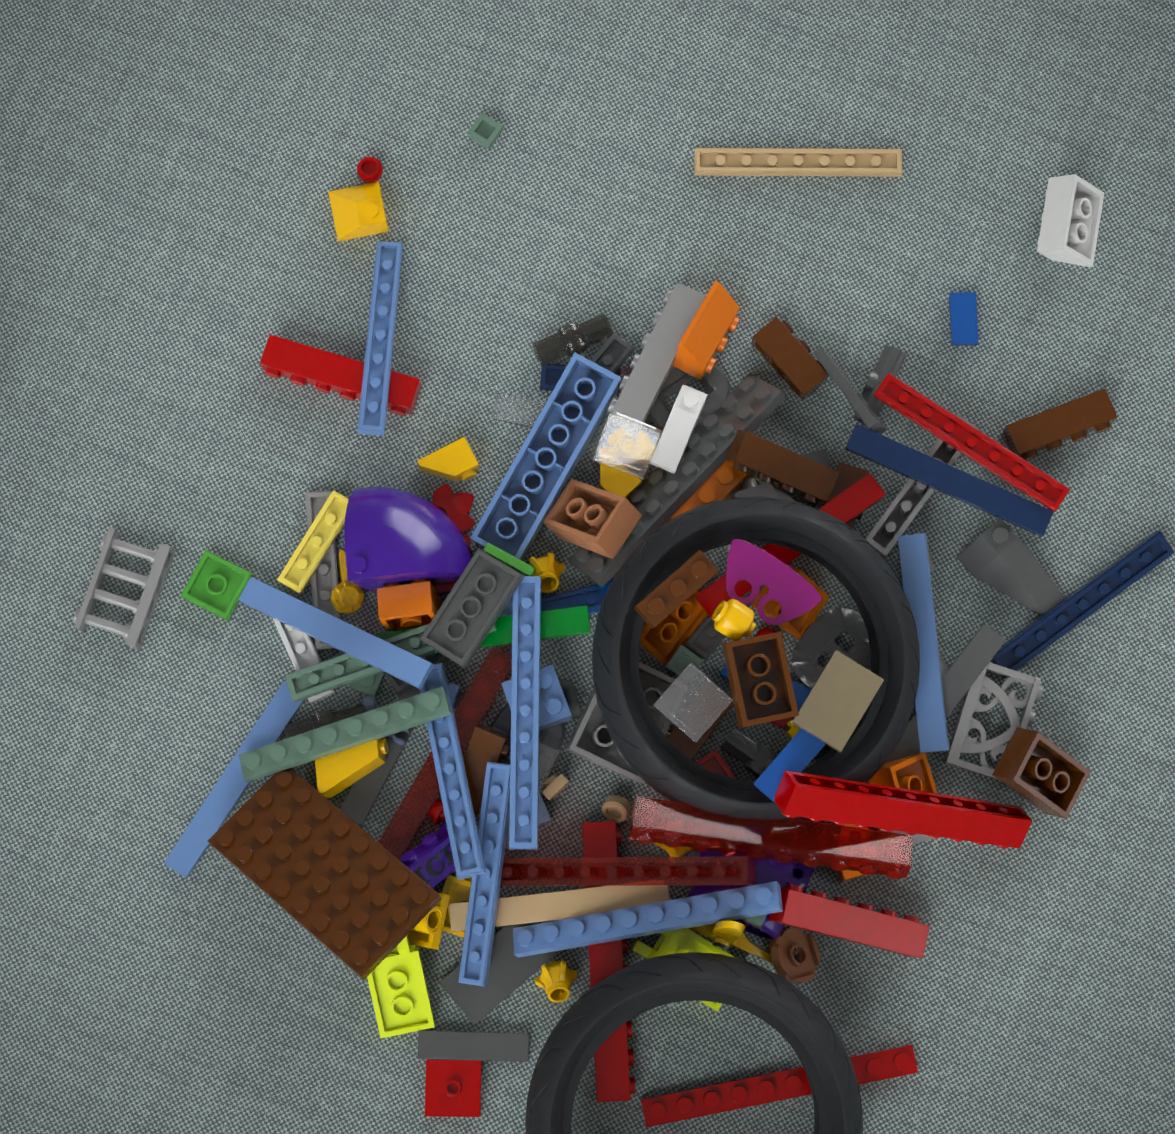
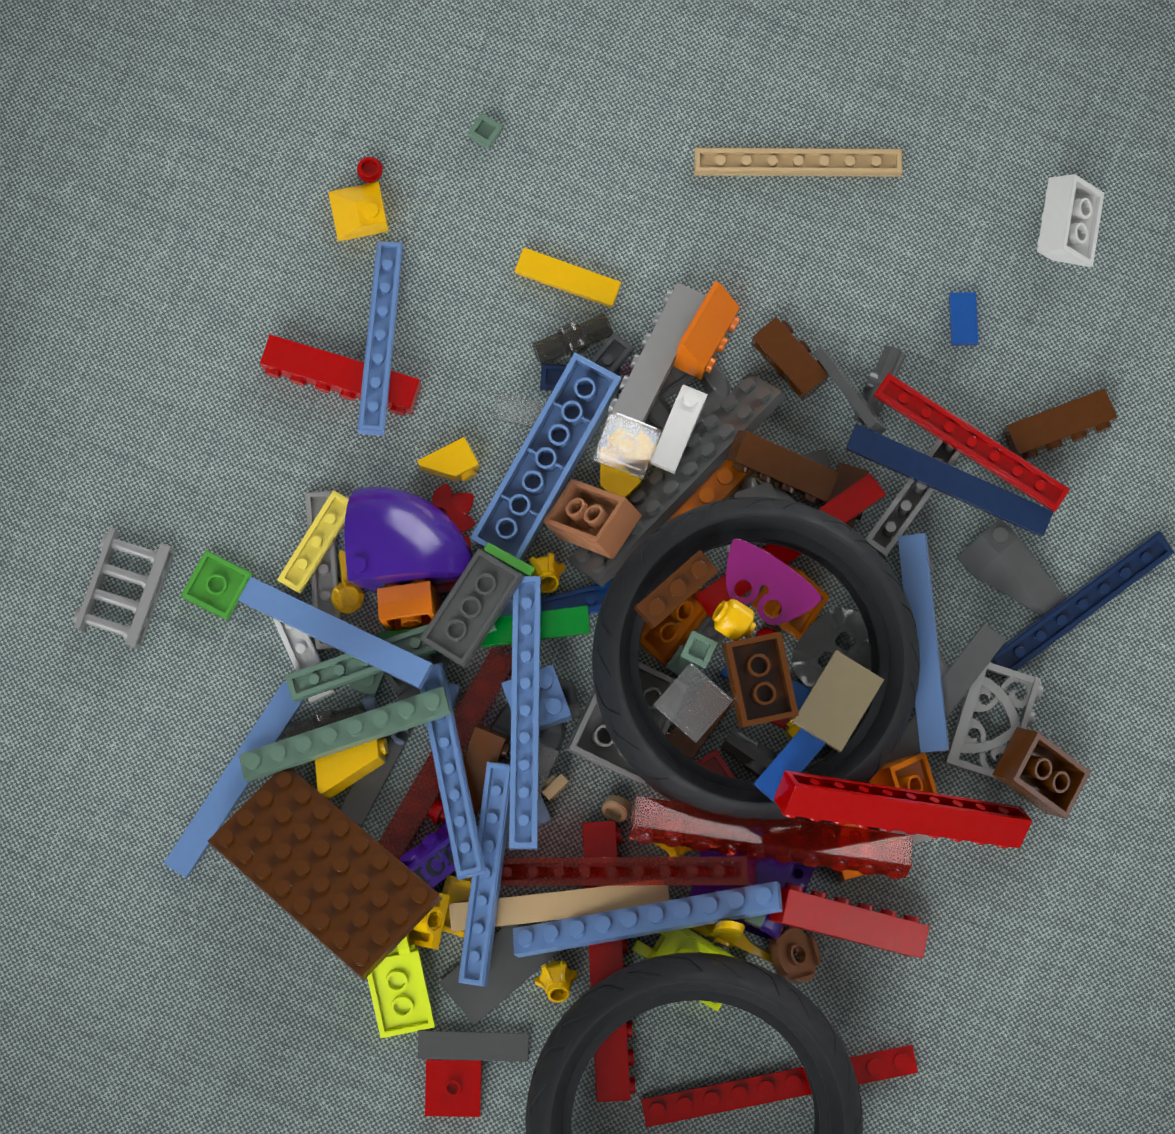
(568, 277): none -> yellow tile
(698, 649): none -> sand green plate

